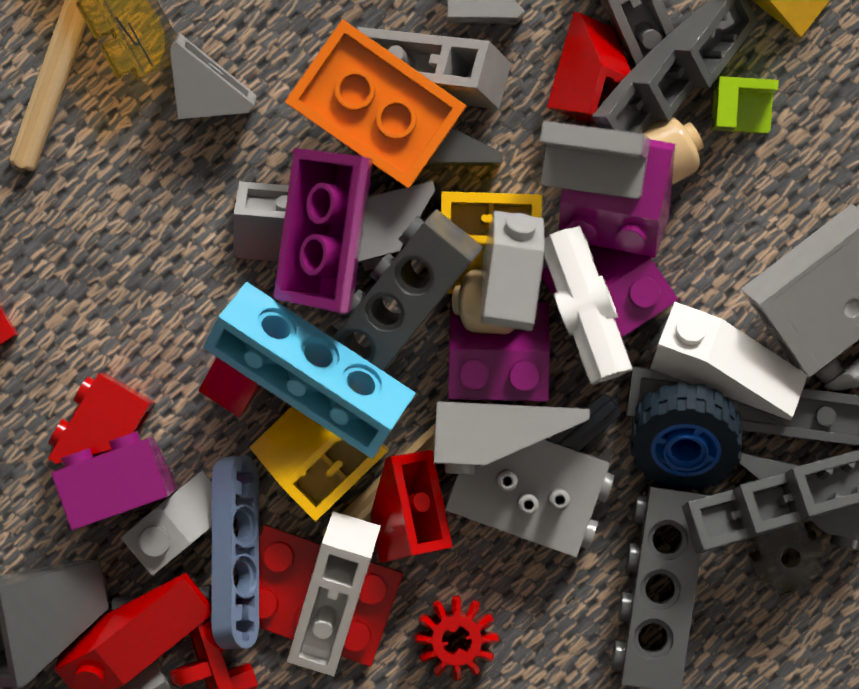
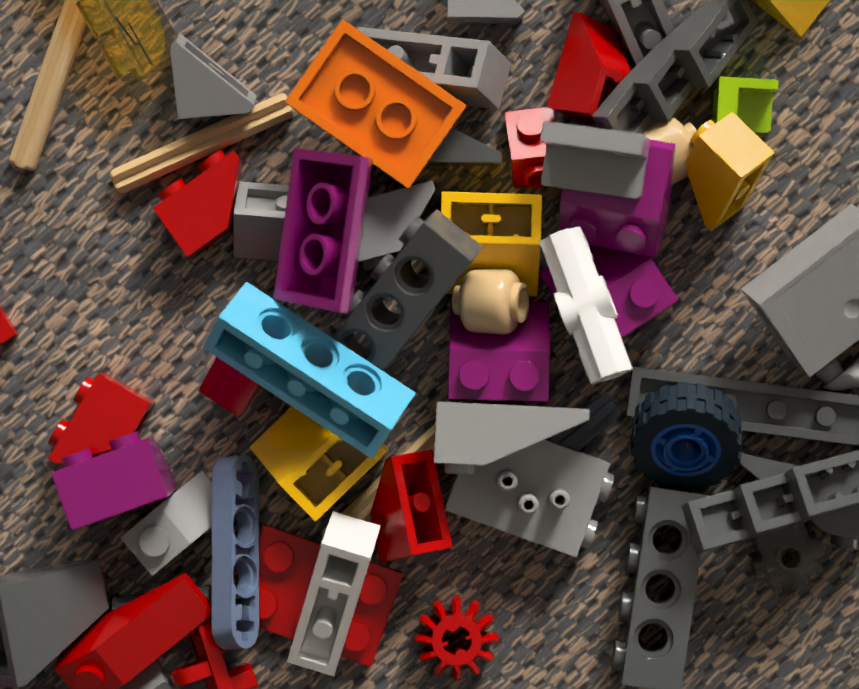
(201, 144): none -> tan axle
(204, 207): none -> red slope
(512, 270): light grey slope -> none
(524, 145): none -> bracket
(718, 355): white slope -> none
(725, 167): none -> yellow slope

